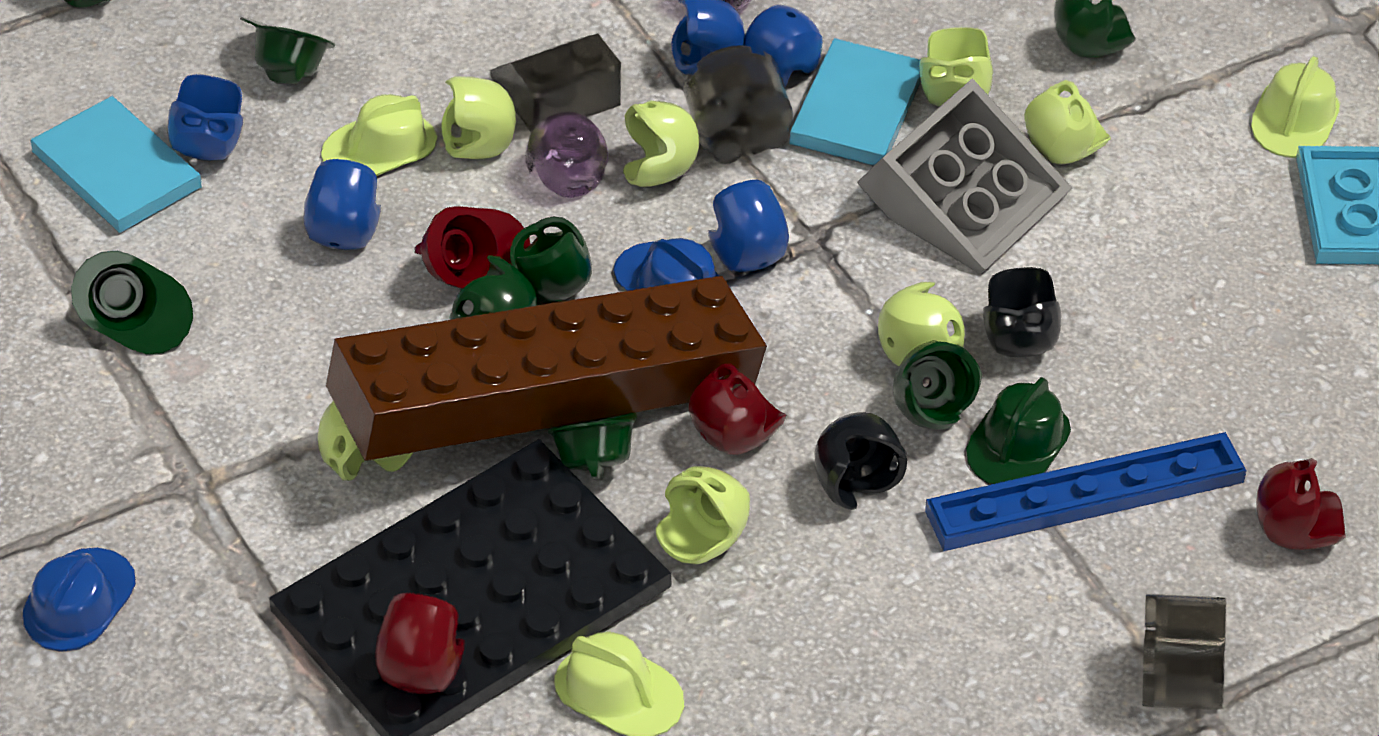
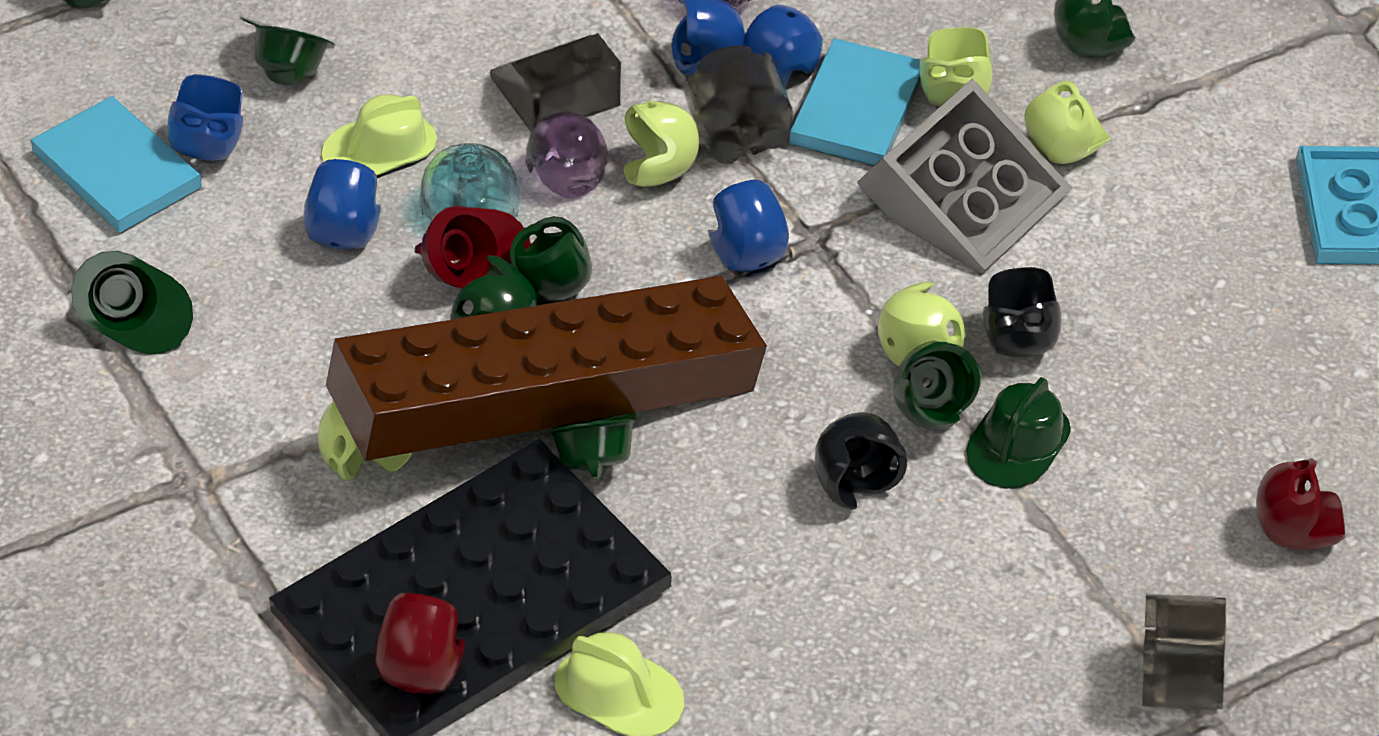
(77, 598): blue piece -> none
(469, 178): none -> clear light blue cylinder
(483, 114): yellowish green helmet -> none
(663, 264): blue piece -> none
(704, 515): yellowish green helmet -> none
(734, 418): dark red helmet -> none
(1084, 491): blue tile -> none
(1296, 109): yellowish green piece -> none

